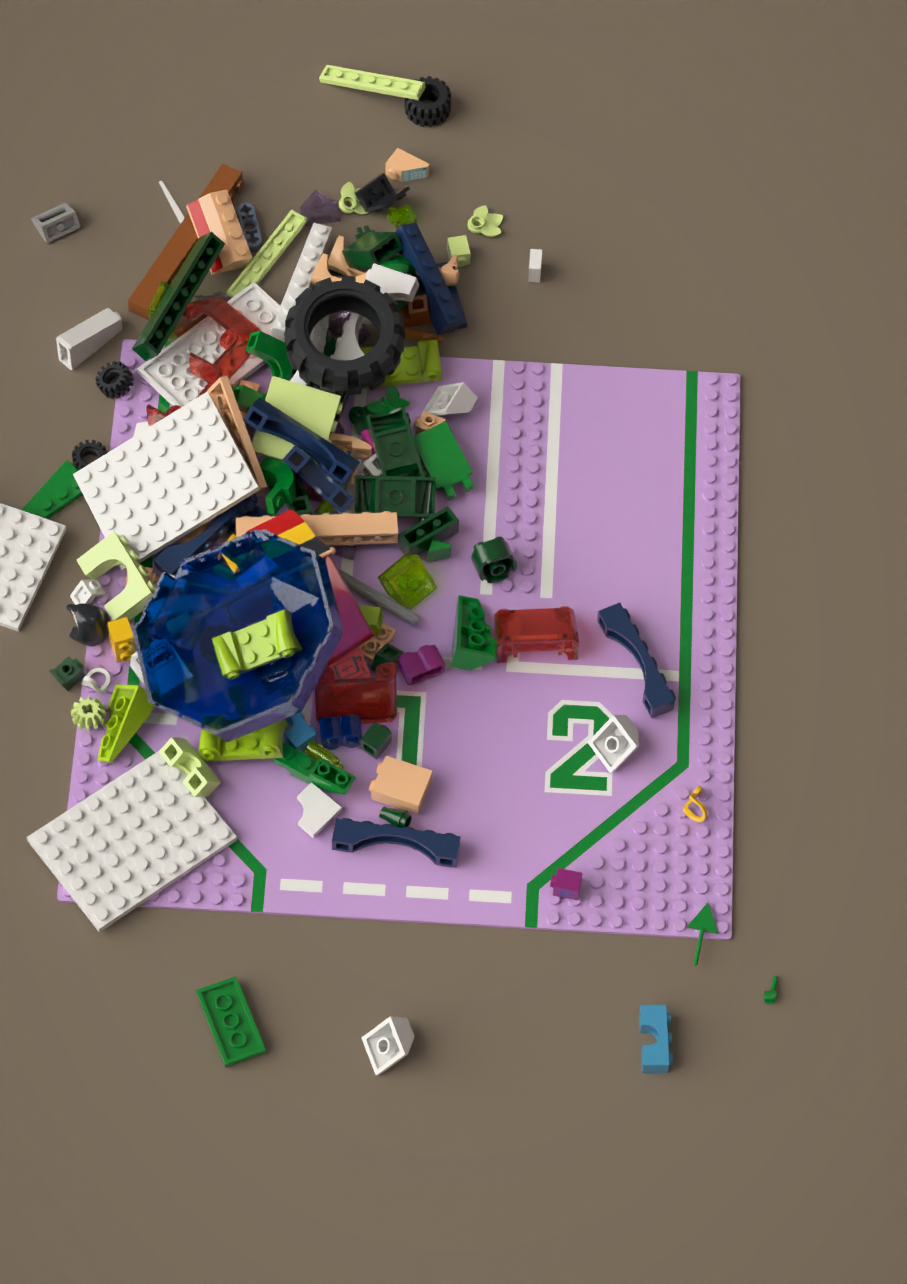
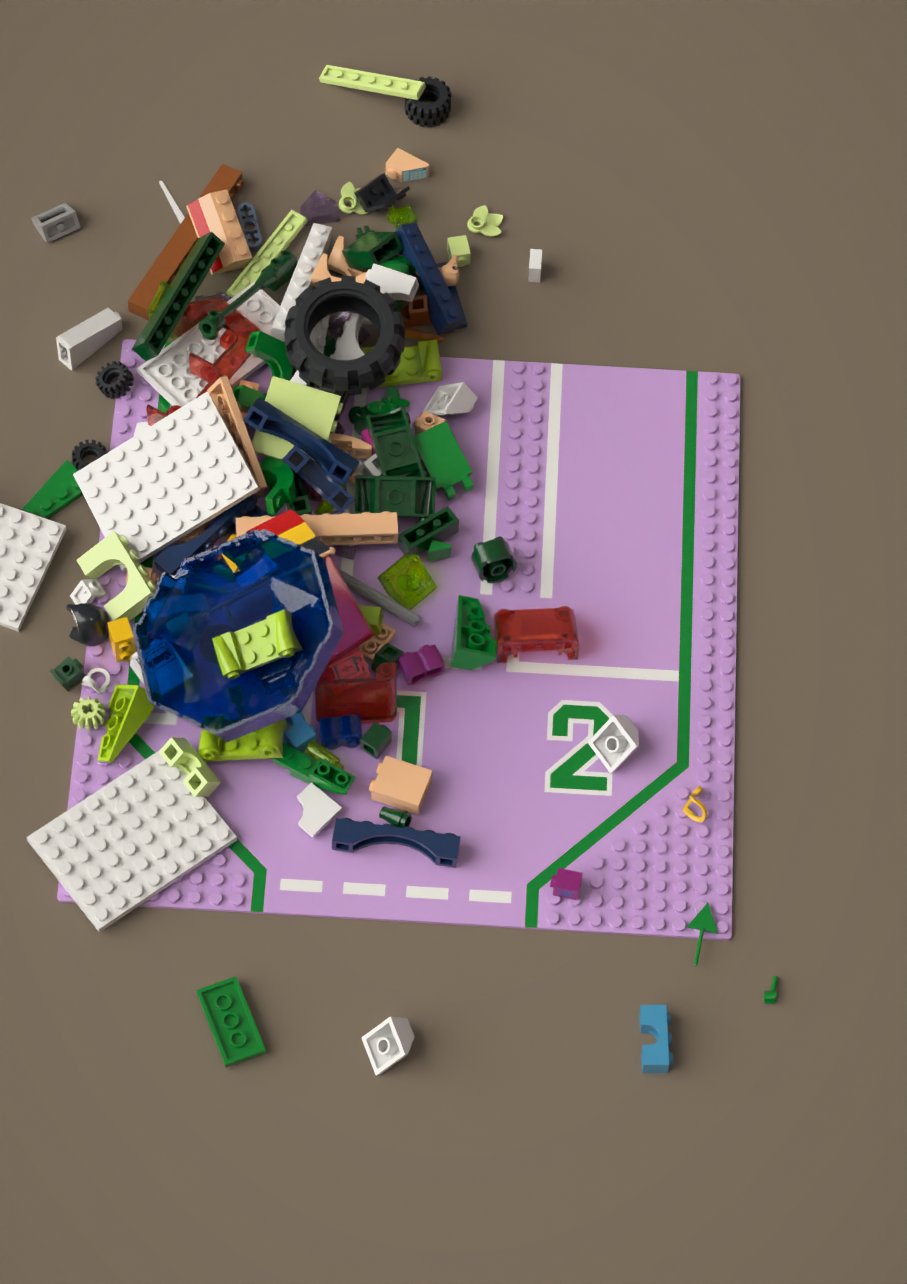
(272, 277): none -> dark green bar
(618, 627): dark blue arch -> none

